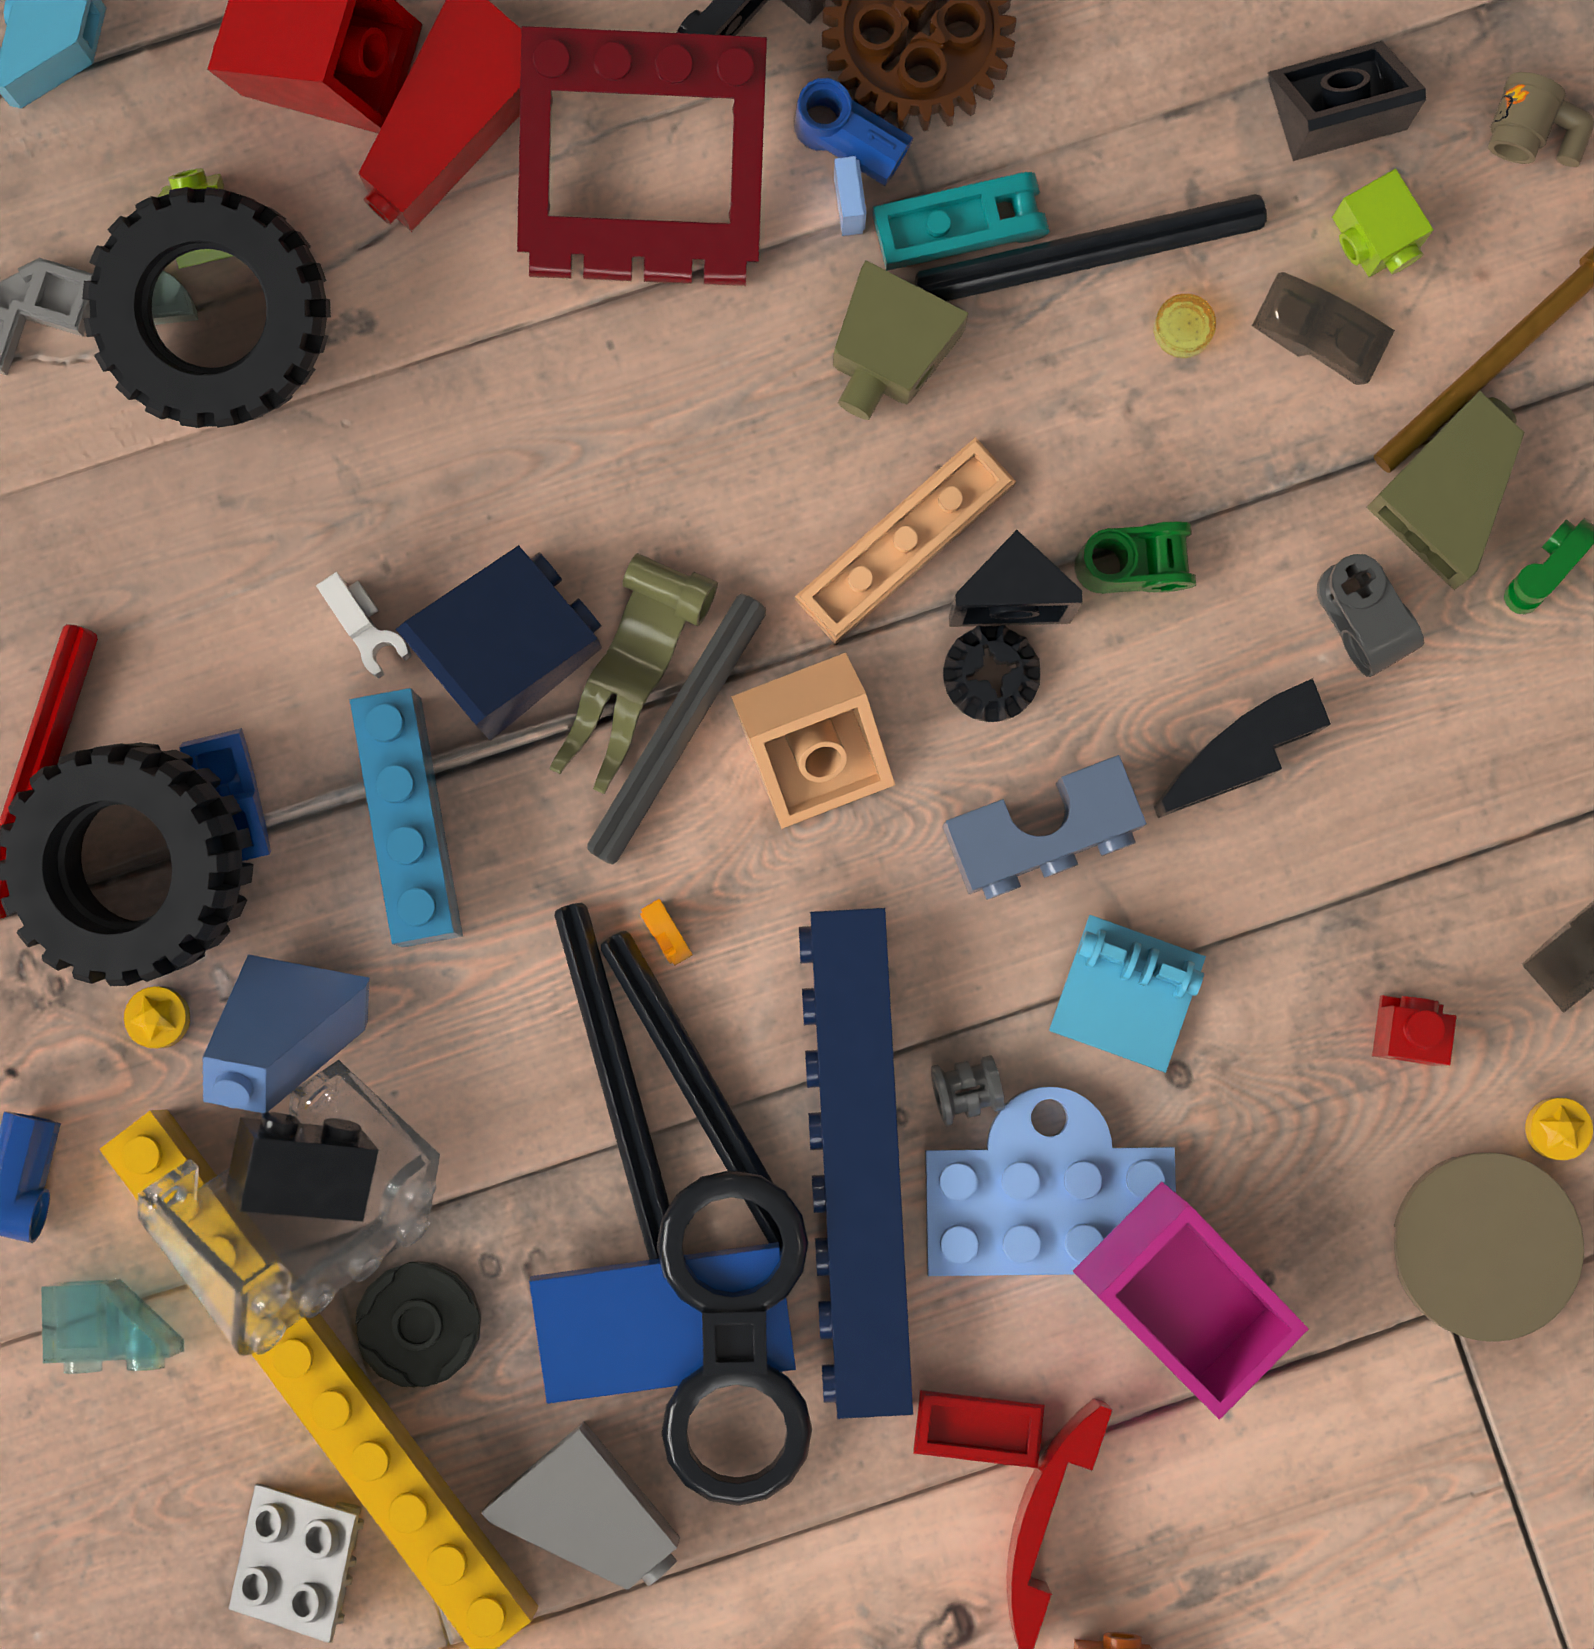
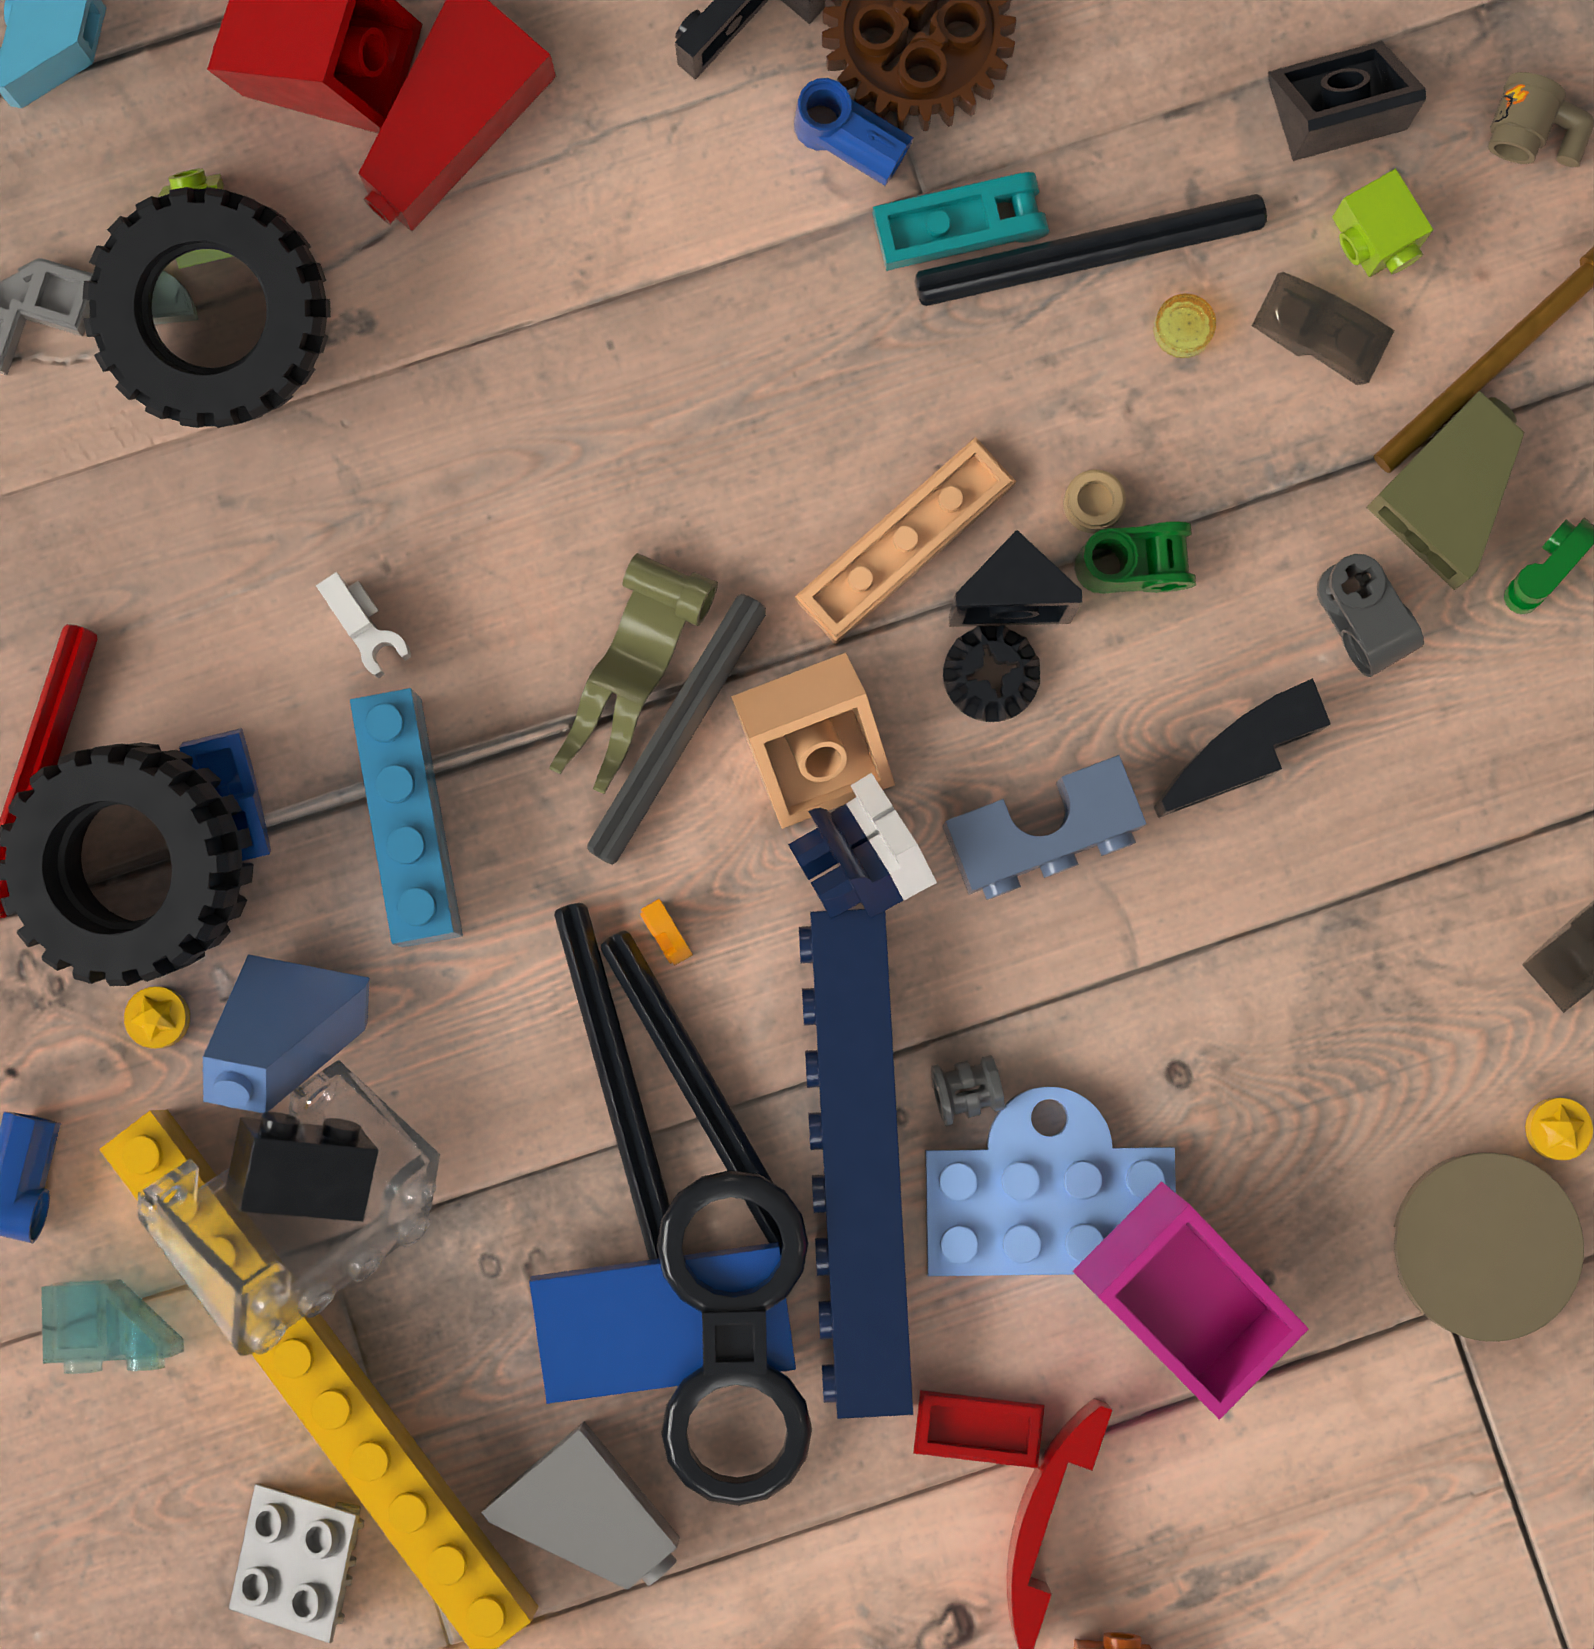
(417, 1324): pearl dark grey tile -> none
(503, 639): dark blue slope -> none
(641, 66): dark red hinge -> none
(849, 195): light blue tile -> none
(873, 851): none -> dark blue hips
(892, 339): olive torso -> none
(1094, 501): none -> tan tile
(1127, 993): medium azure hinge -> none
(1414, 1031): red brick -> none

